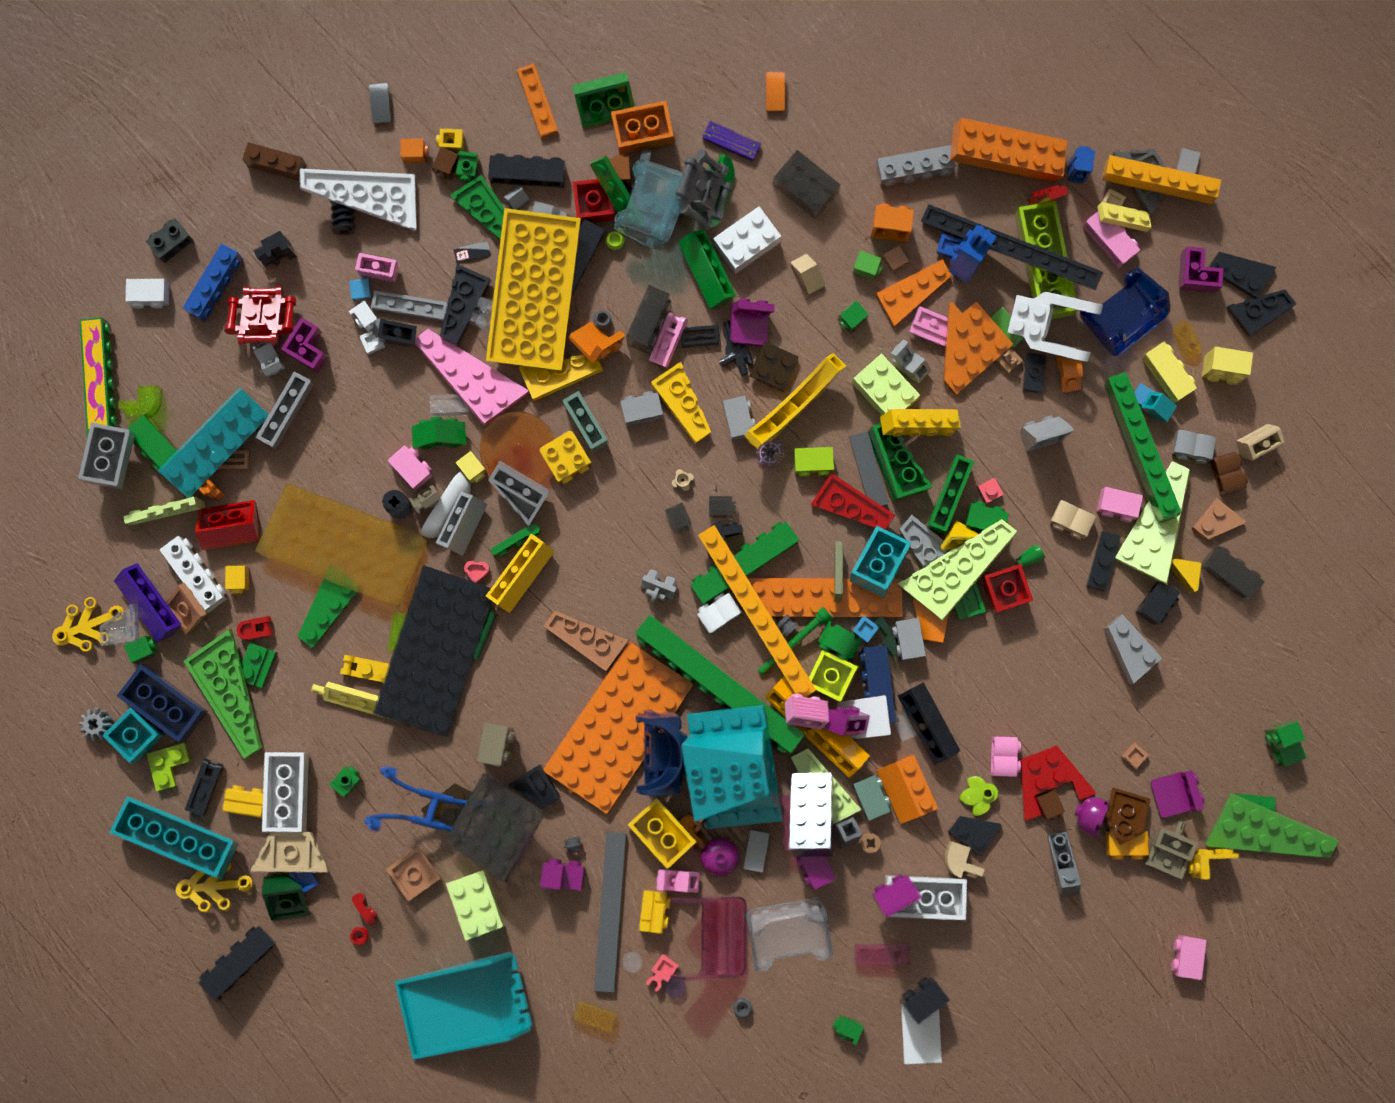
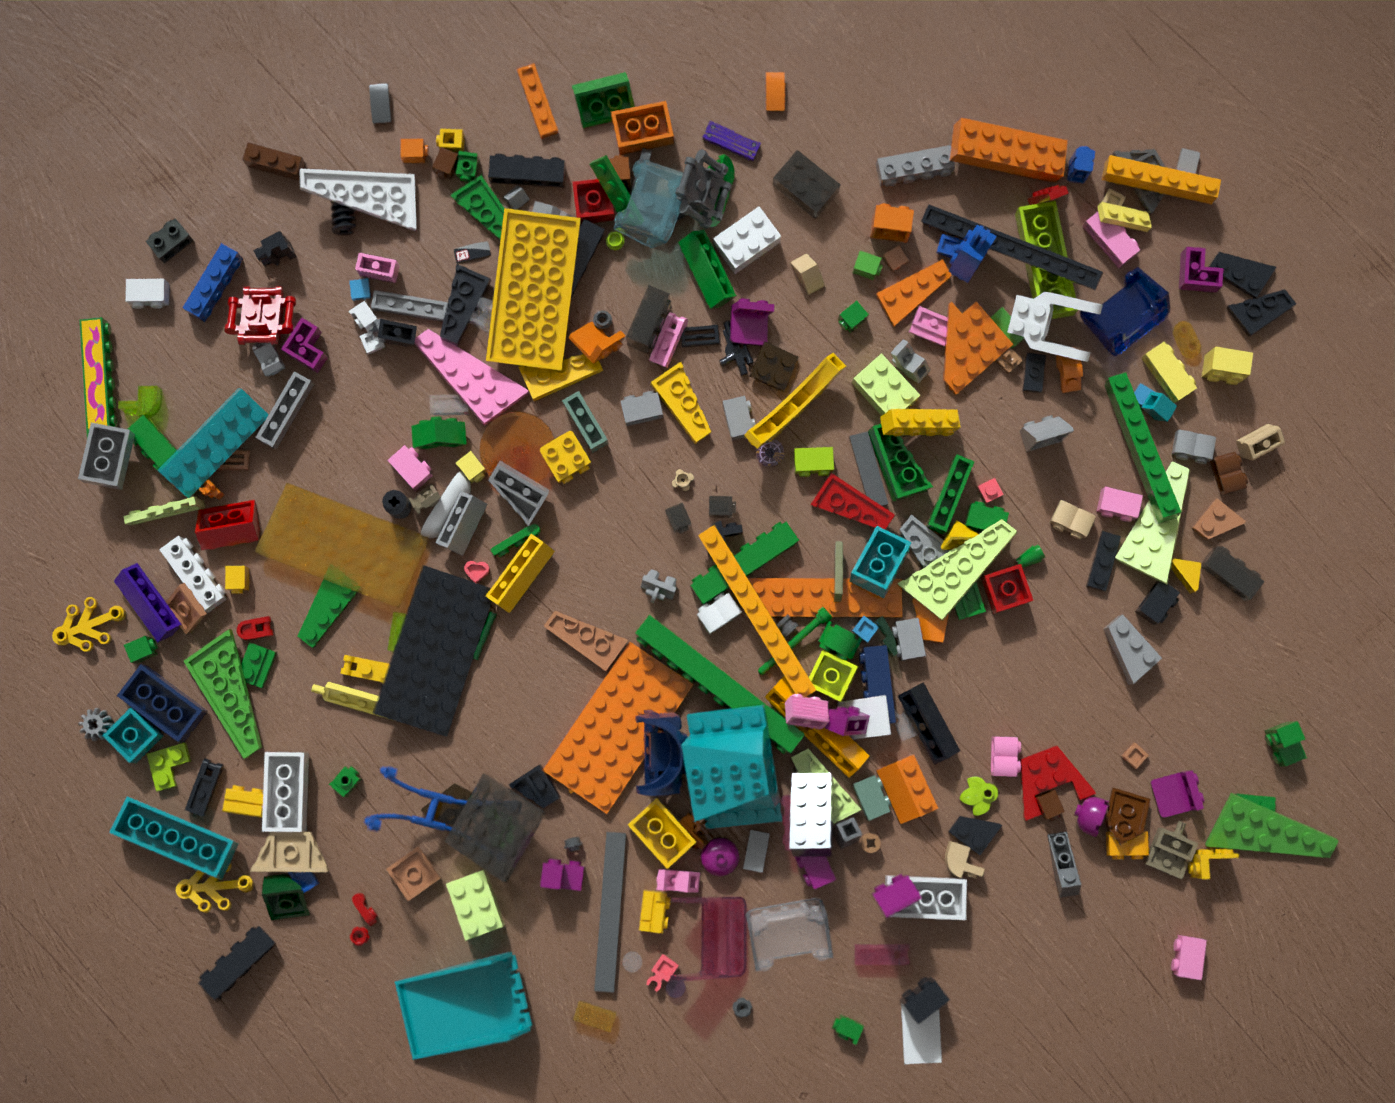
(121, 628): clear wing -> none
(496, 744): dark tan brick -> none

